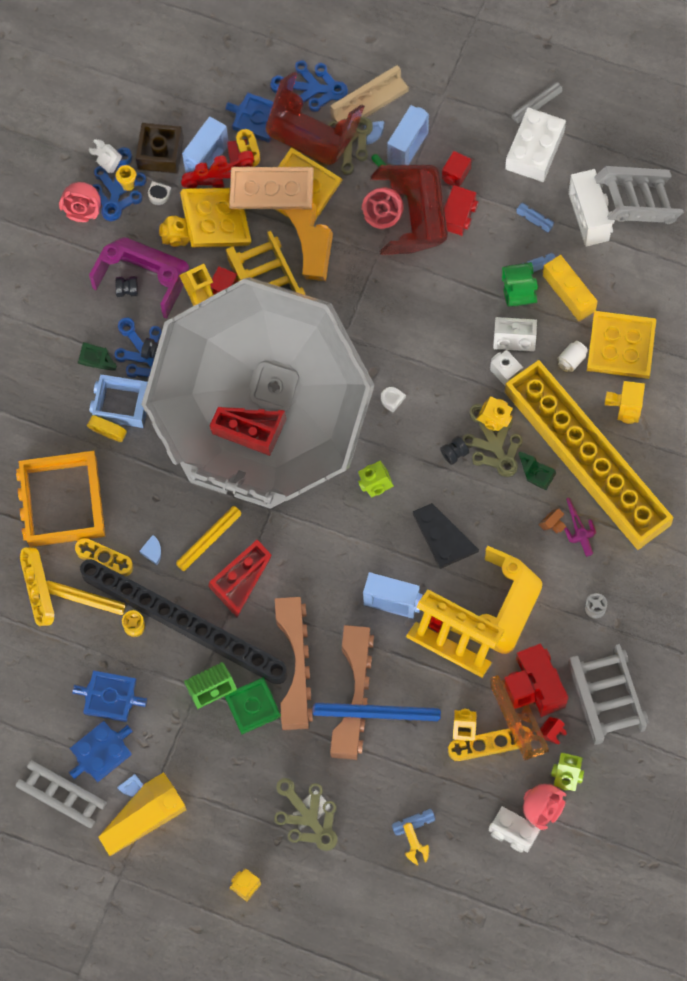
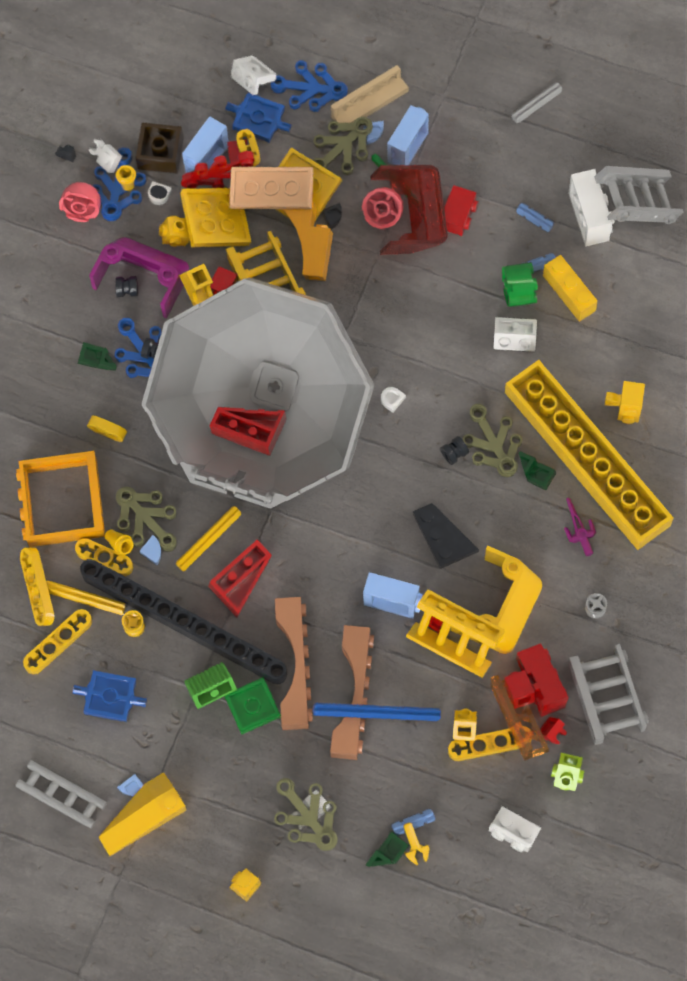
(54, 638): none -> yellow beam
(66, 153): none -> black tile
(100, 751): blue plate -> none
(120, 384): light blue window -> none
(120, 542): none -> yellow cone
(145, 515): none -> olive plant
(250, 73): none -> white bracket
(305, 133): clear red windscreen -> none
(332, 215): none -> black tile
(375, 479): lime brick -> none
(389, 852): none -> dark green slope
(456, 169): red brick -> none
(495, 414): yellow brick -> none
(505, 366): white brick -> none
(535, 144): white brick -> none
(543, 804): coral cylinder -> none
(552, 521): dark orange tile -> none
(572, 356): white brick -> none
(621, 344): yellow plate -> none

